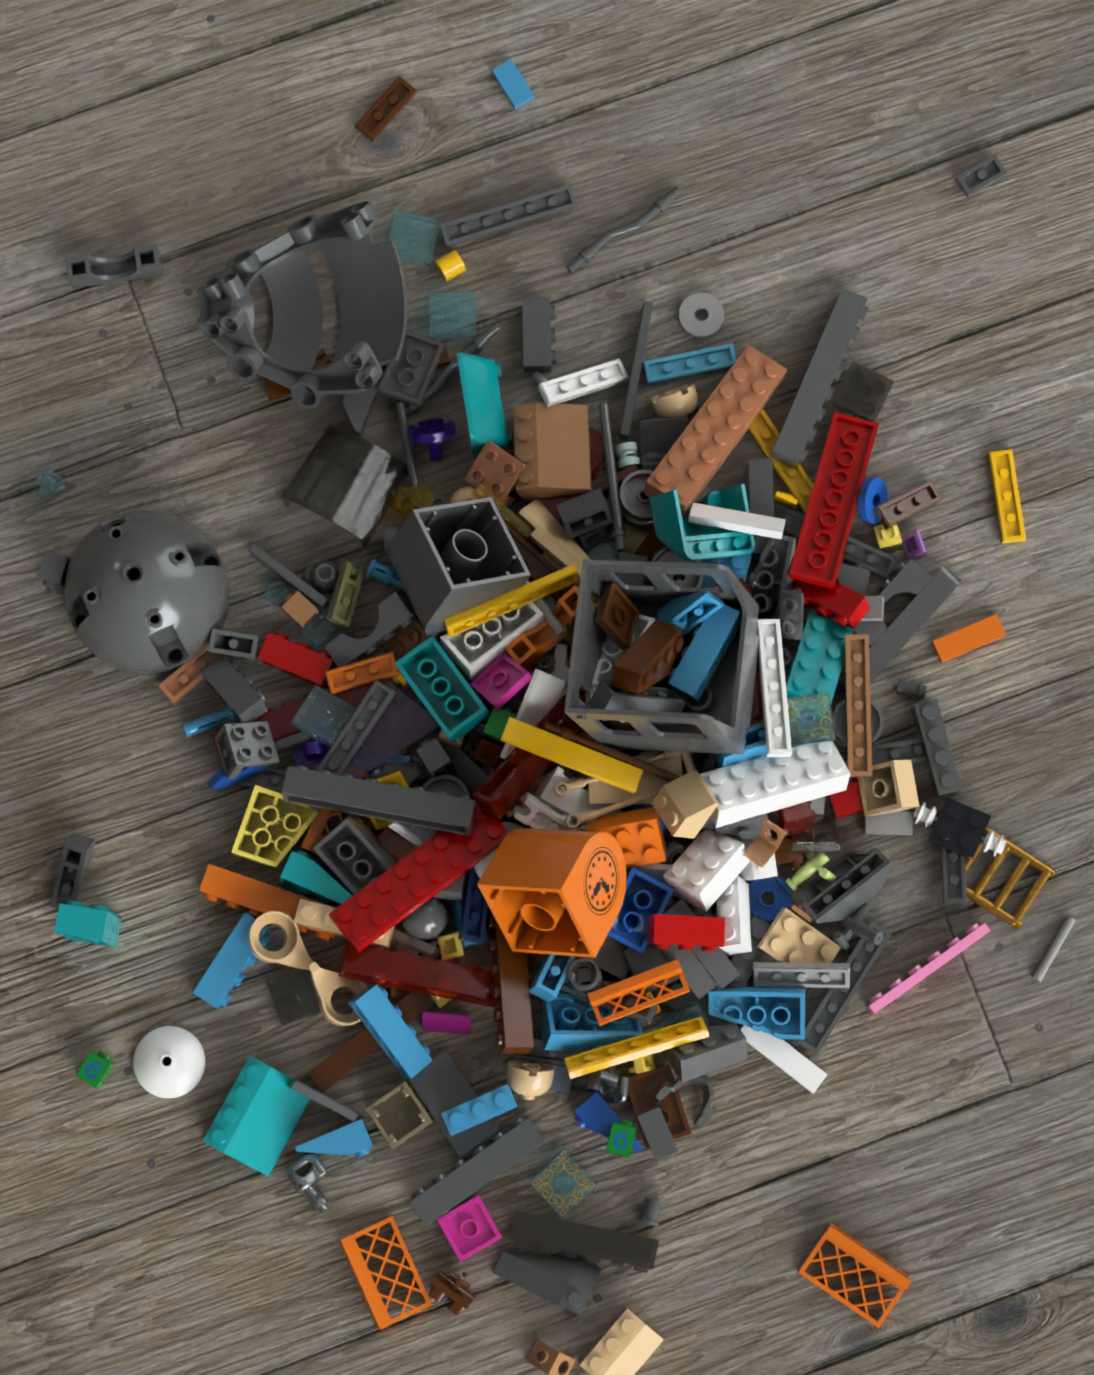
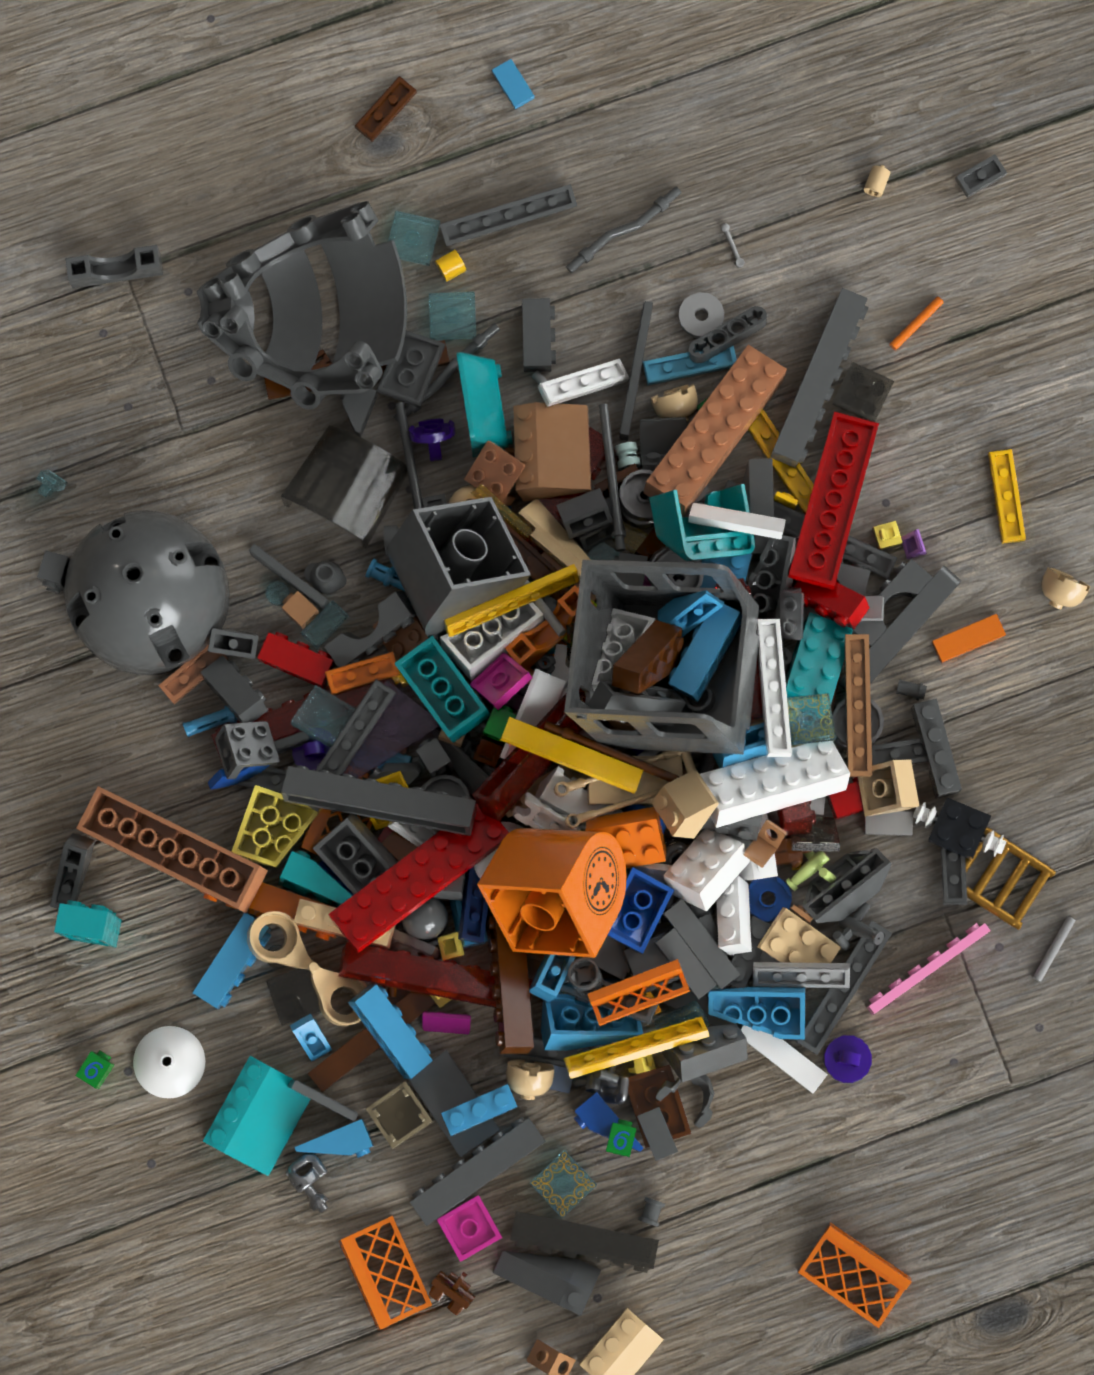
(172, 849): none -> nougat brick
(311, 1037): none -> dark azure slope
(345, 594): olive plate -> none
(410, 498): clear yellow slope -> none
(617, 616): reddish brown plate -> none
(686, 932): red brick -> none
(730, 337): none -> dark grey beam
(739, 261): none -> light grey hinge
(847, 1059): none -> dark purple tile
(872, 496): blue tile -> none
(877, 181): none -> tan piece
(908, 504): tile -> none
(916, 323): none -> orange bar
(1063, 589): none -> tan cylinder

